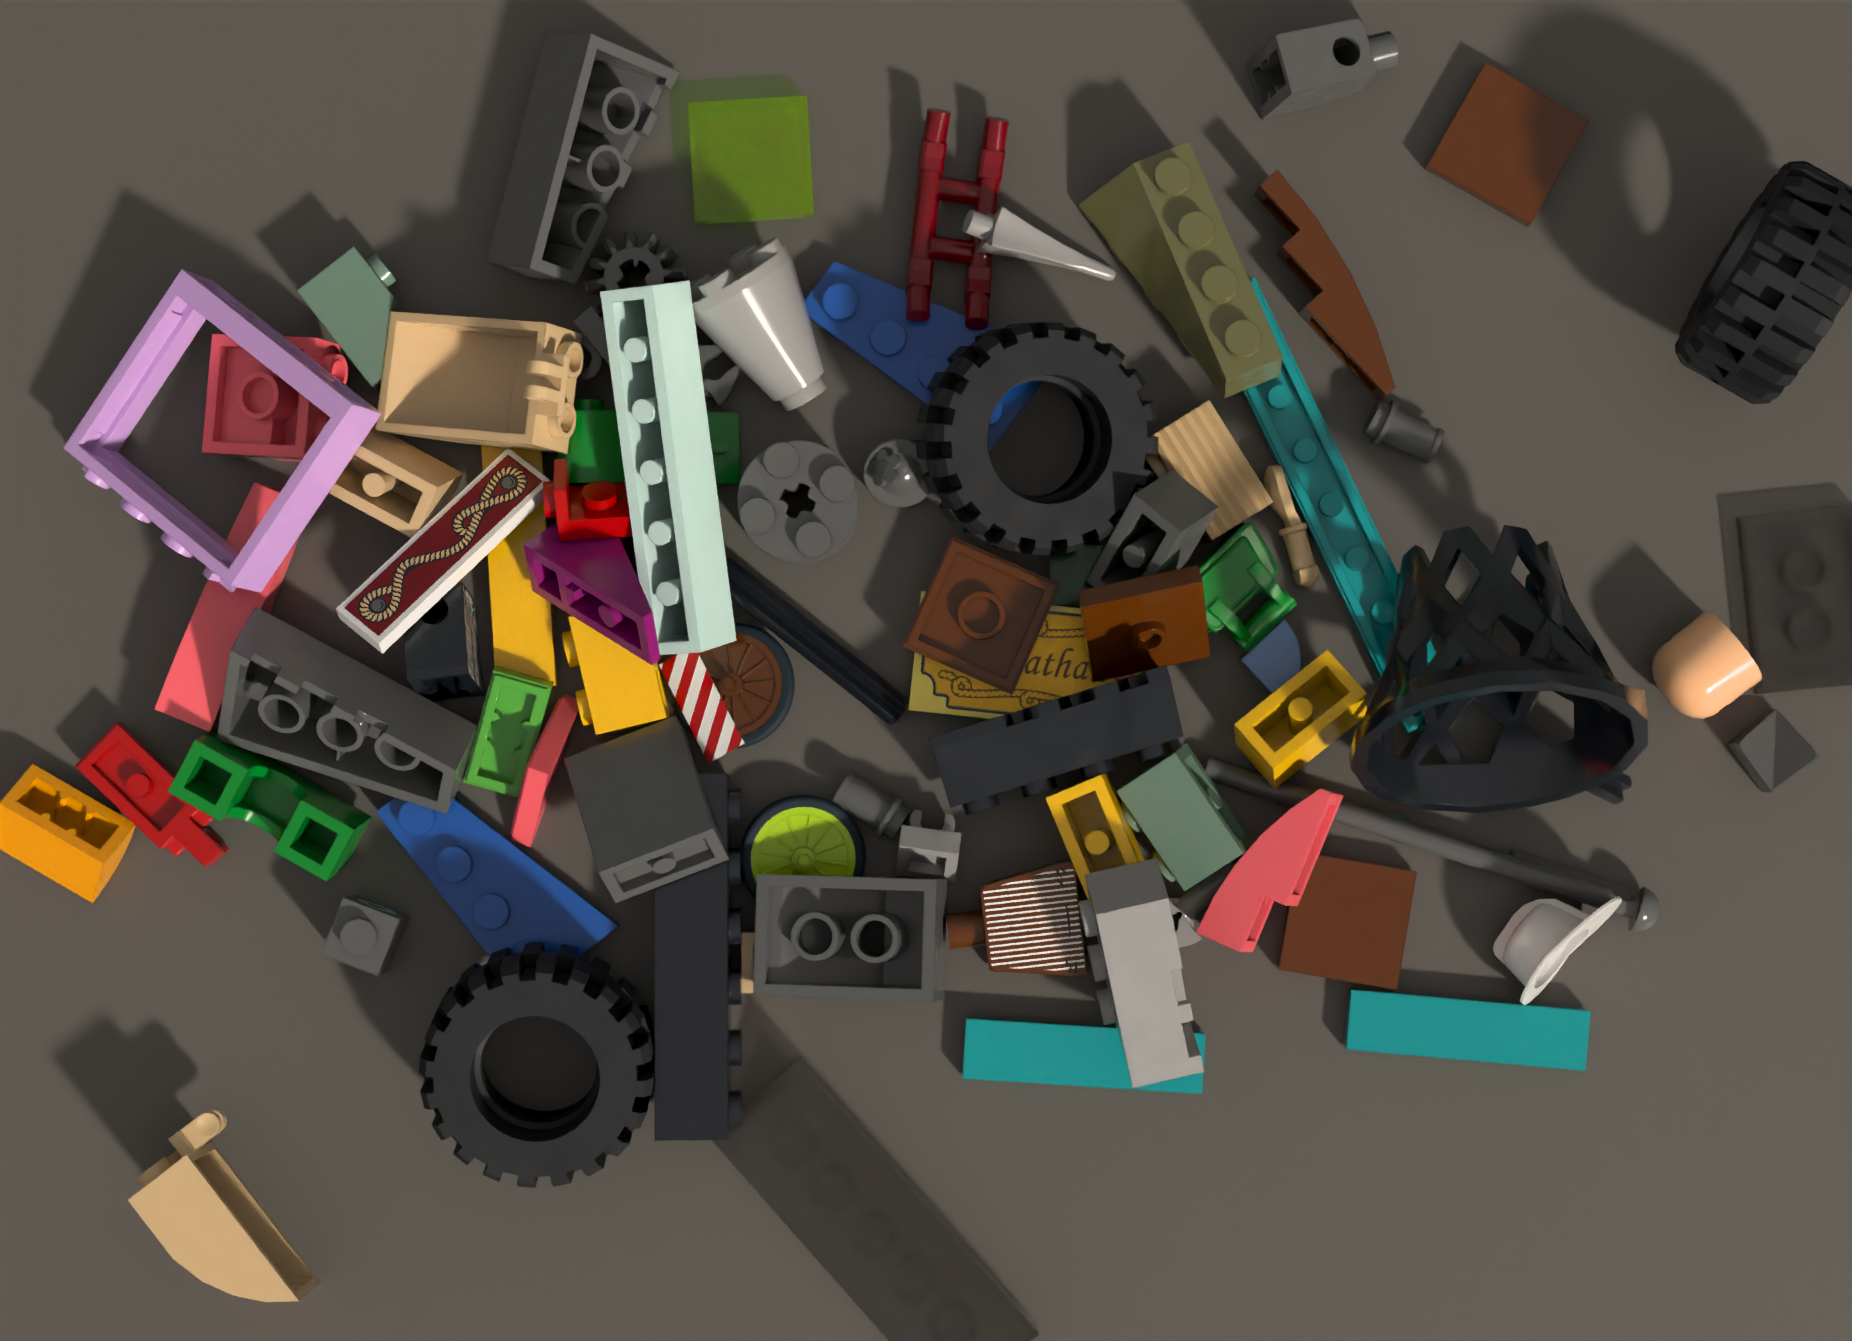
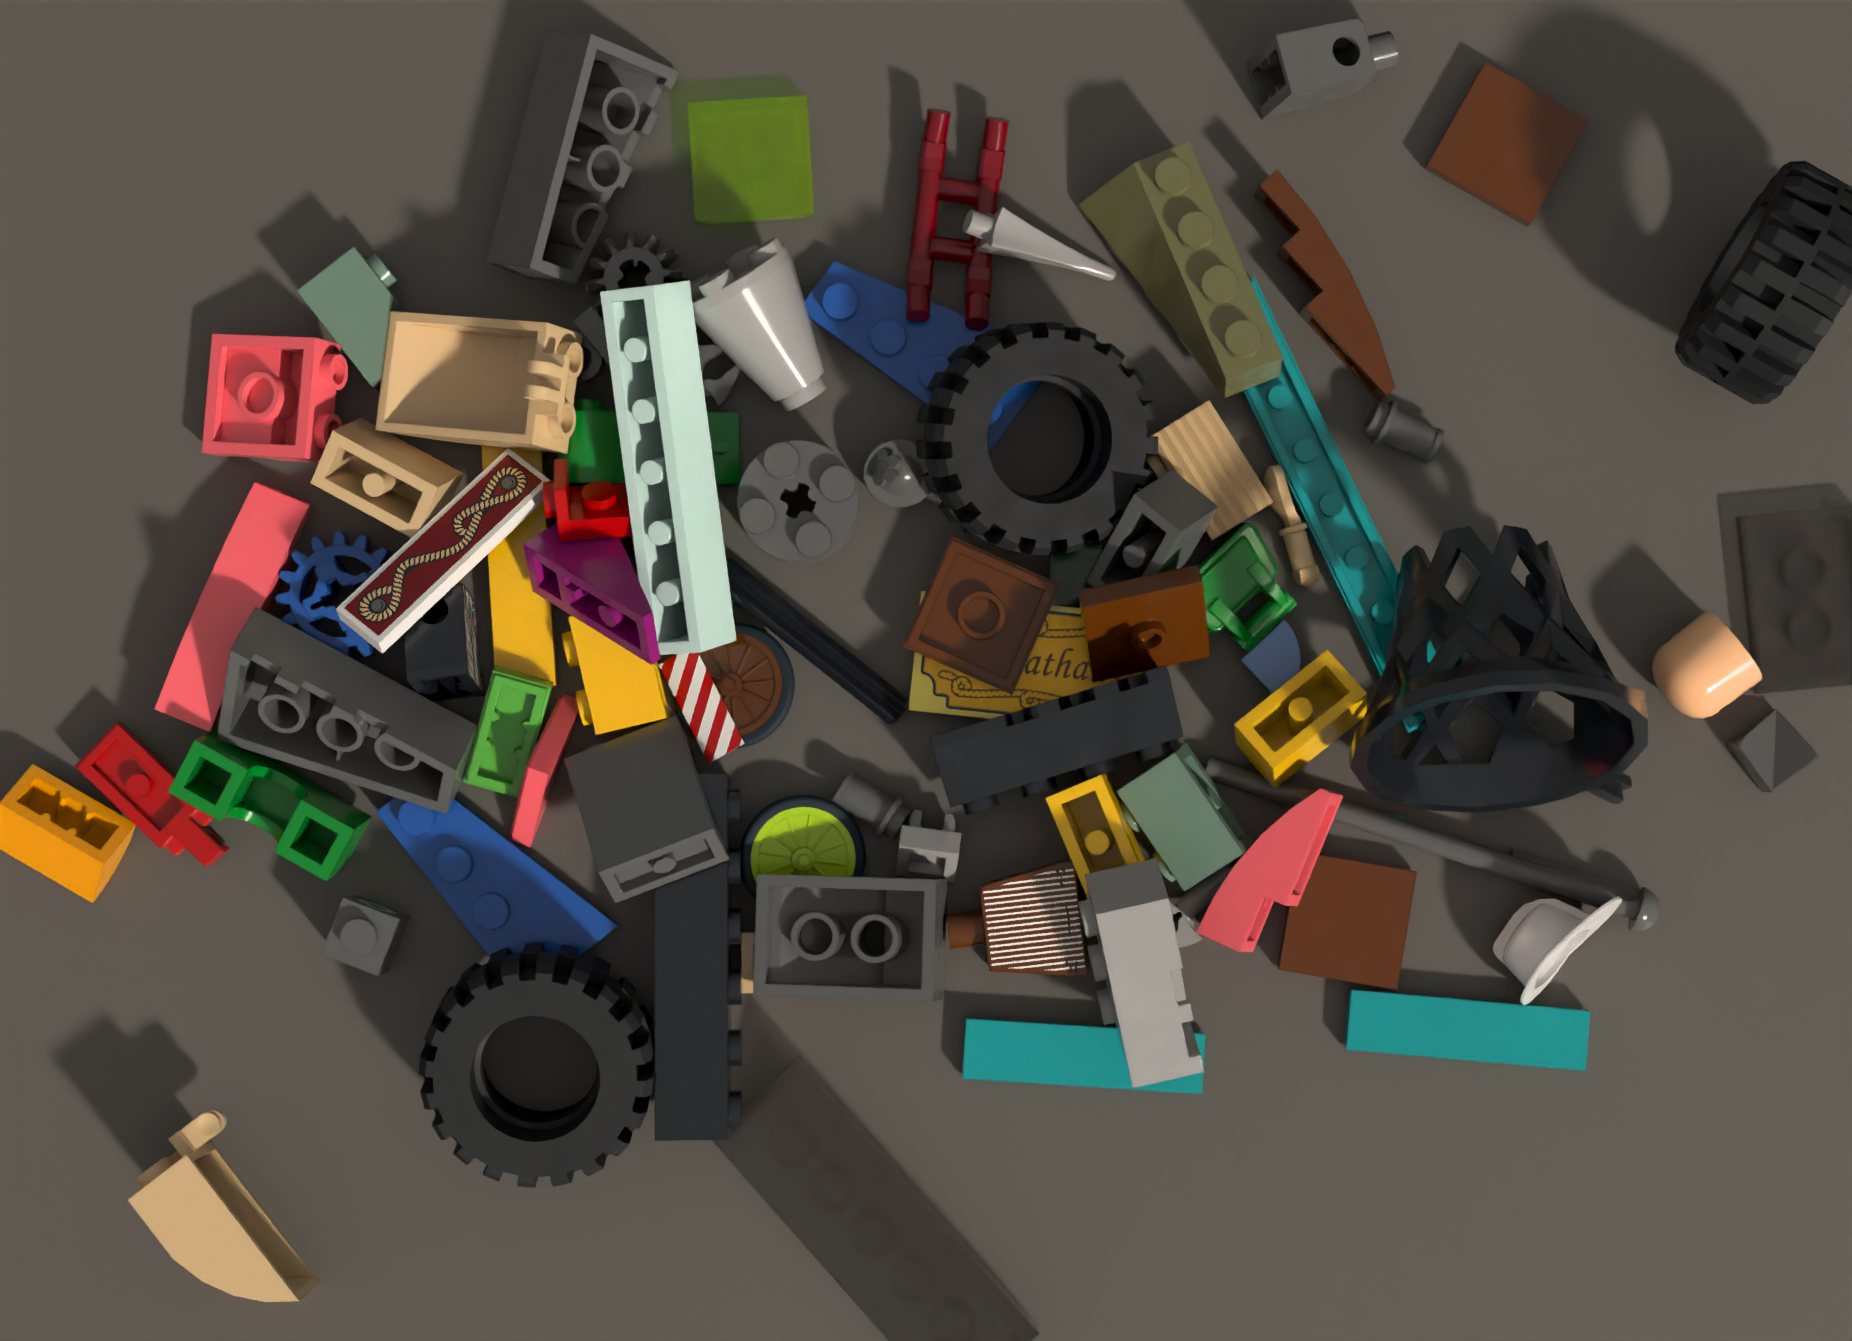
(138, 380): lavender window -> none
(330, 572): none -> blue gear

